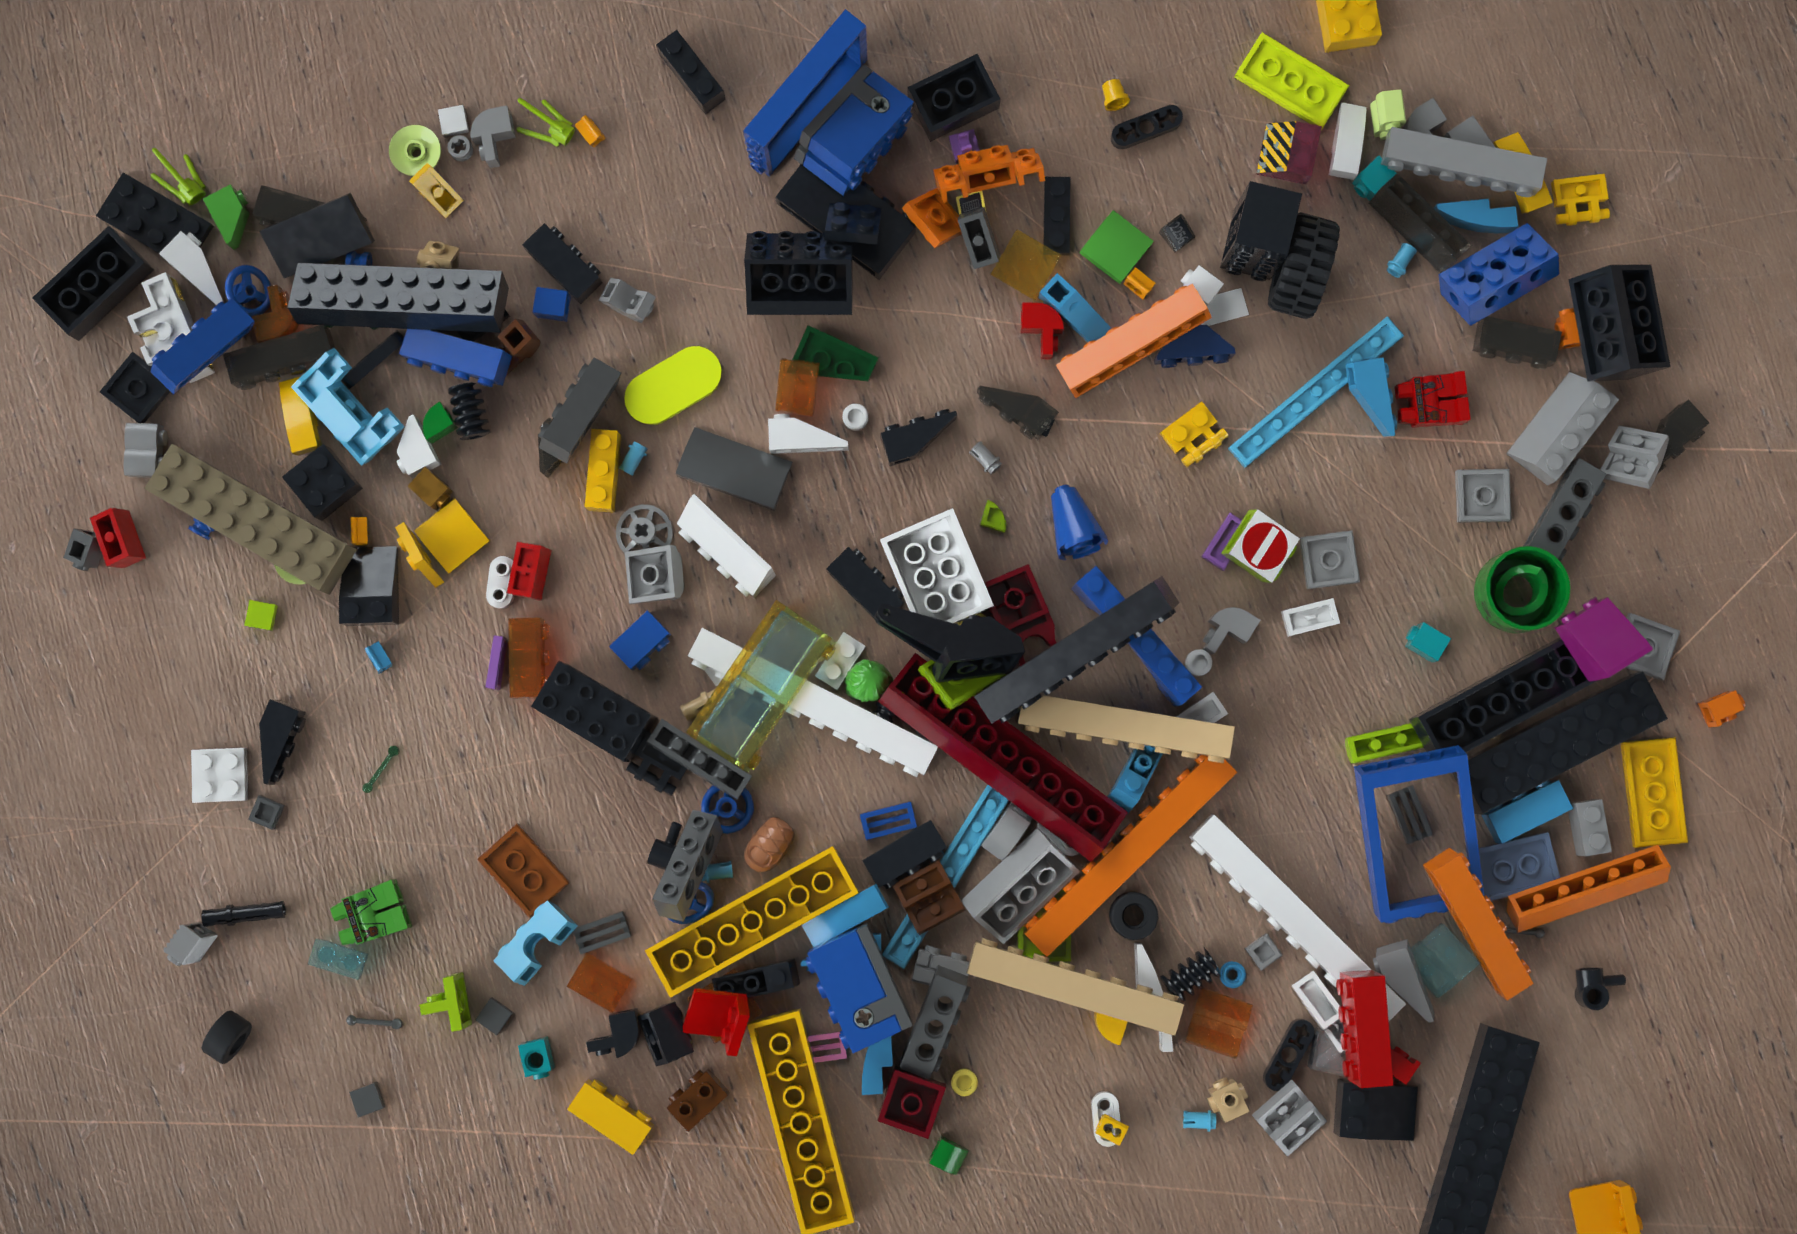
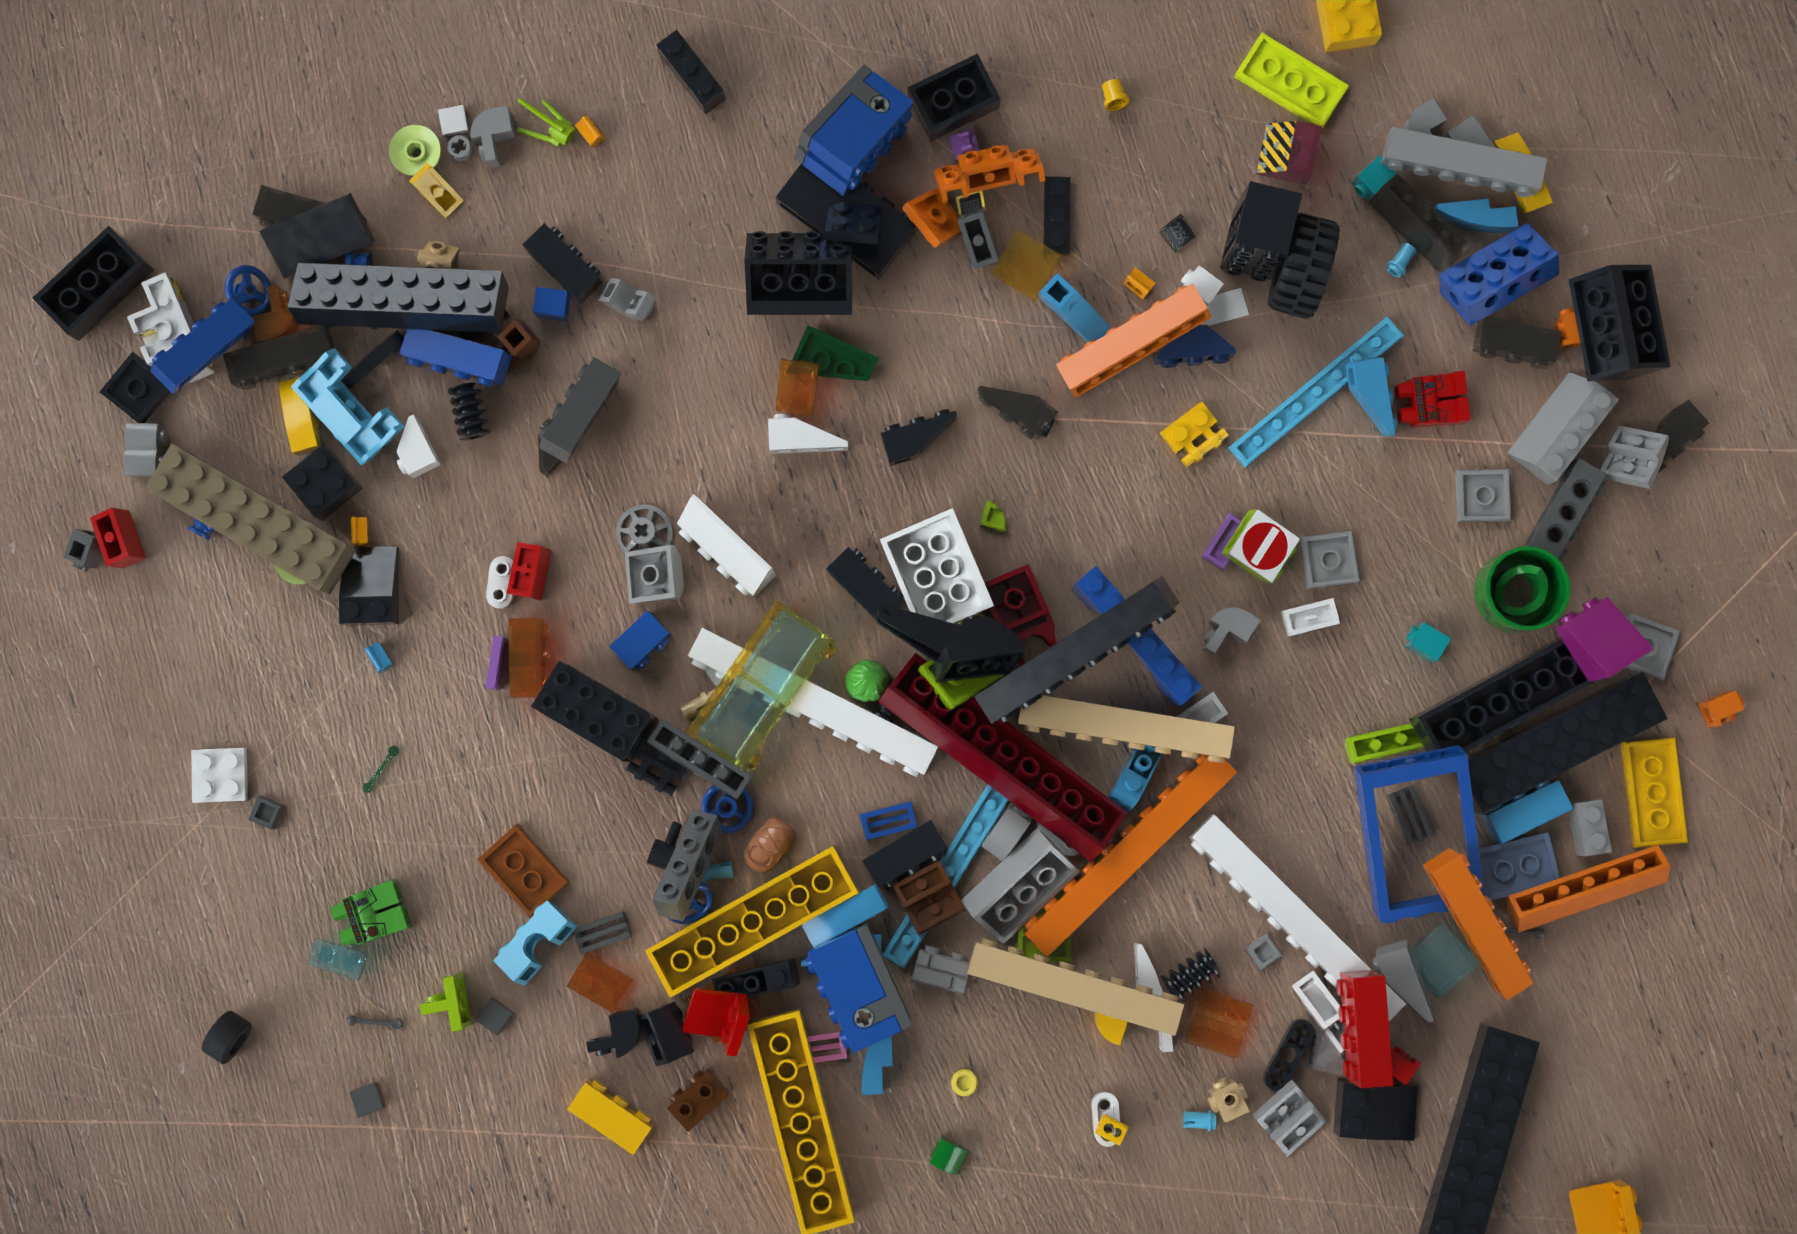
(149, 215): black plate -> none
(189, 190): lime plant -> none
(189, 260): white slope -> none
(189, 944): light grey brick -> none
(229, 213): bright green slope -> none
(232, 915): black pin -> none
(261, 615): lime tile -> none
(277, 733): black slope -> none
(417, 556): yellow wing -> none
(430, 489): pearl gold brick -> none
(437, 423): green brick -> none
(451, 535): yellow slope -> none
(540, 1046): teal brick -> none
(603, 470): yellow brick -> none
(633, 458): medium azure pin -> none
(673, 385): neon yellow tile -> none
(734, 469): dark grey slope -> none
(805, 93): blue window -> none
(836, 668): white plate -> none
(855, 417): white tile -> none
(911, 1103): dark red brick -> none
(947, 984): dark grey brick -> none
(985, 458): light grey pin -> none
(1043, 320): red brick -> none
(1074, 525): blue cone -> none
(1116, 247): bright green slope -> none
(1126, 127): black beam -> none
(1149, 921): black tyre -> none
(1198, 662): white tile -> none
(1240, 978): dark azure plate -> none
(1348, 141): white slope -> none
(1387, 112): yellowish green brick -> none
(1578, 191): yellow plate -> none
(1594, 979): black piece -> none

